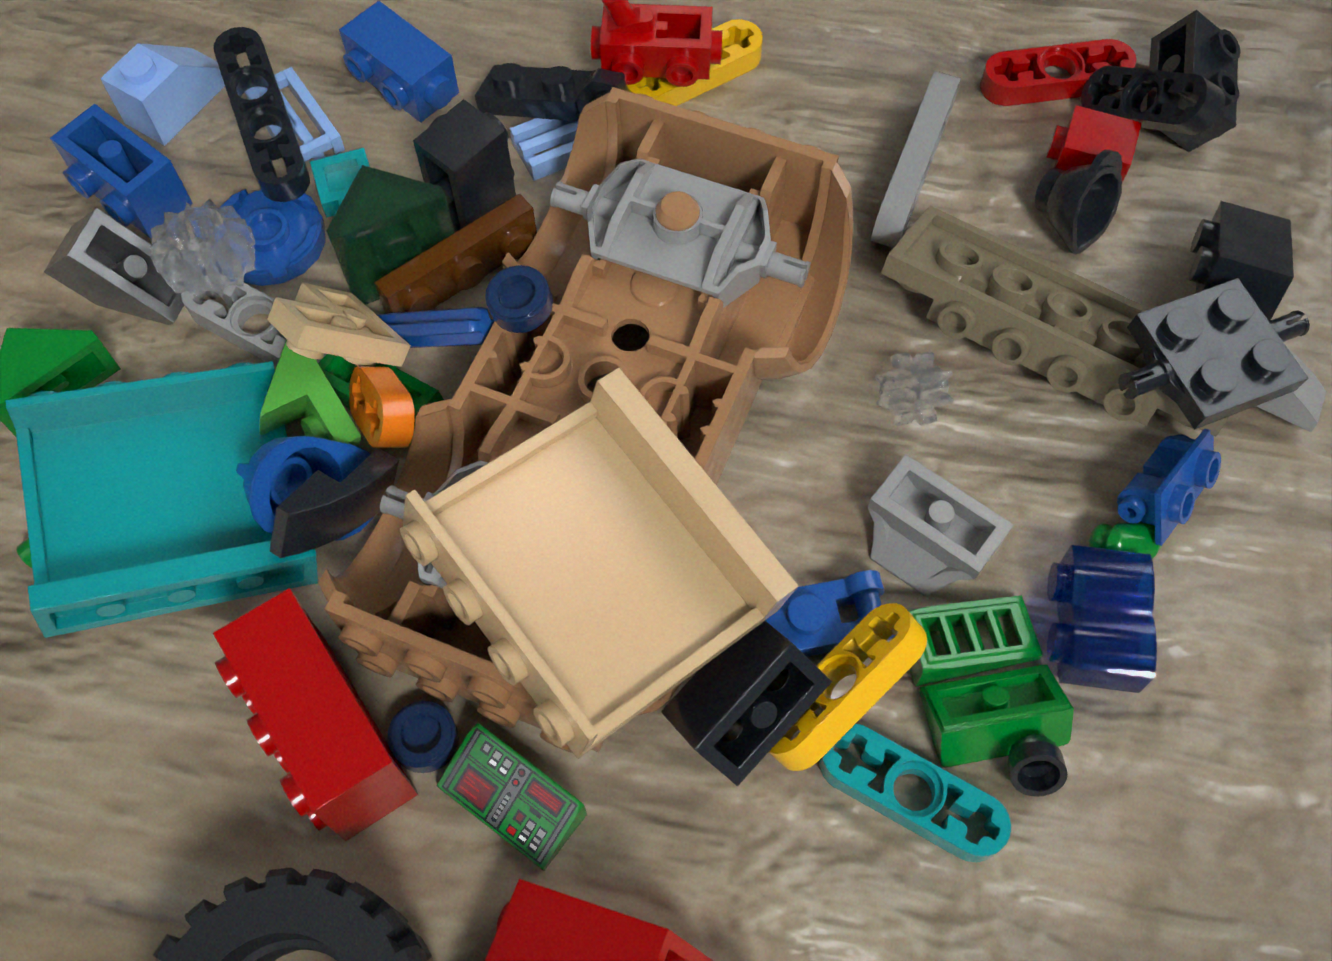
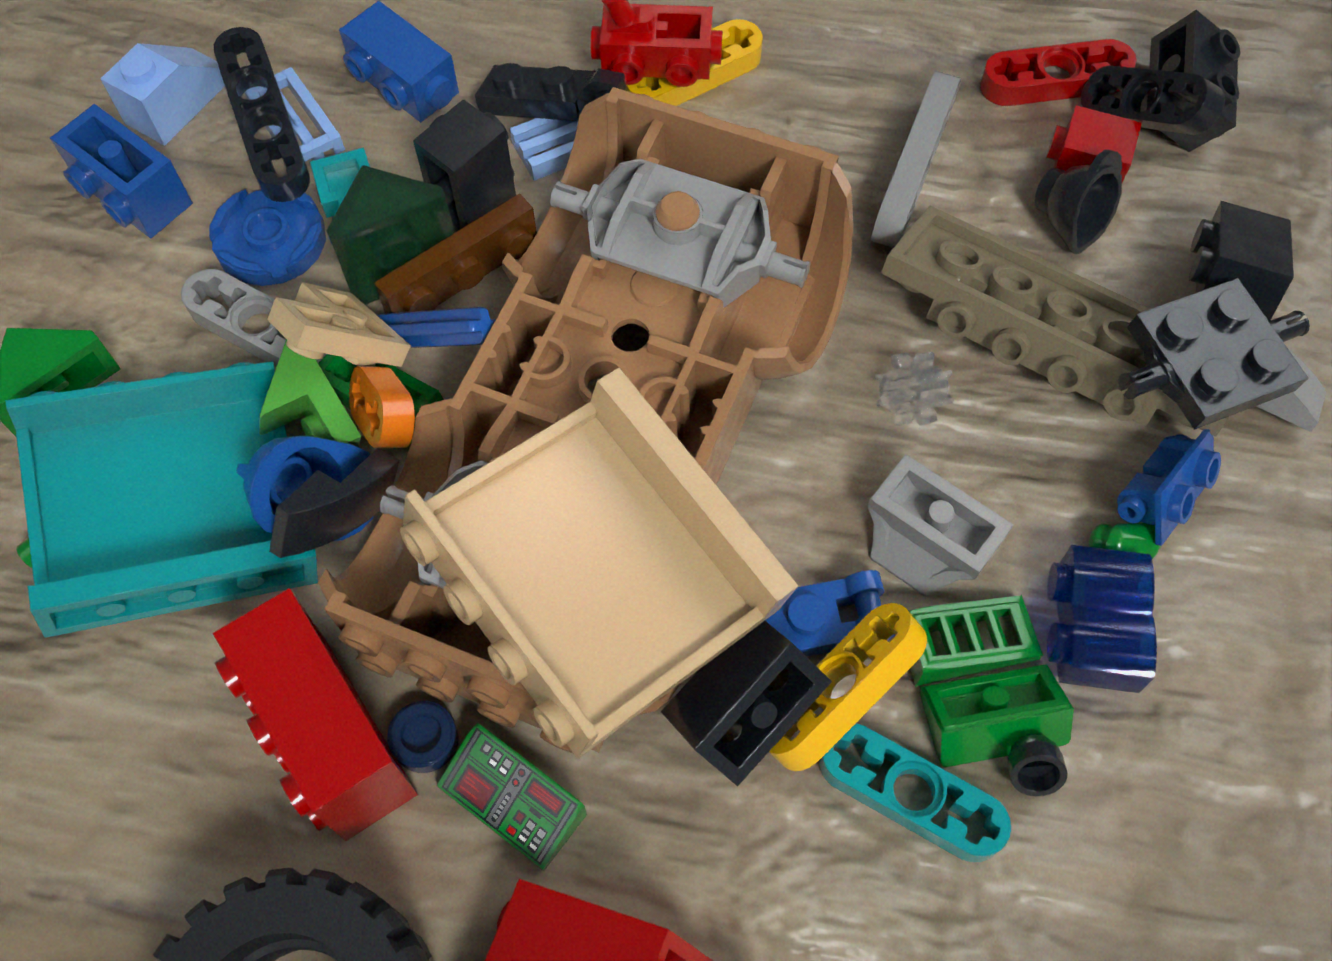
(113, 270): flat silver slope -> none
(203, 249): clear gear -> none
(519, 299): dark blue tile -> none

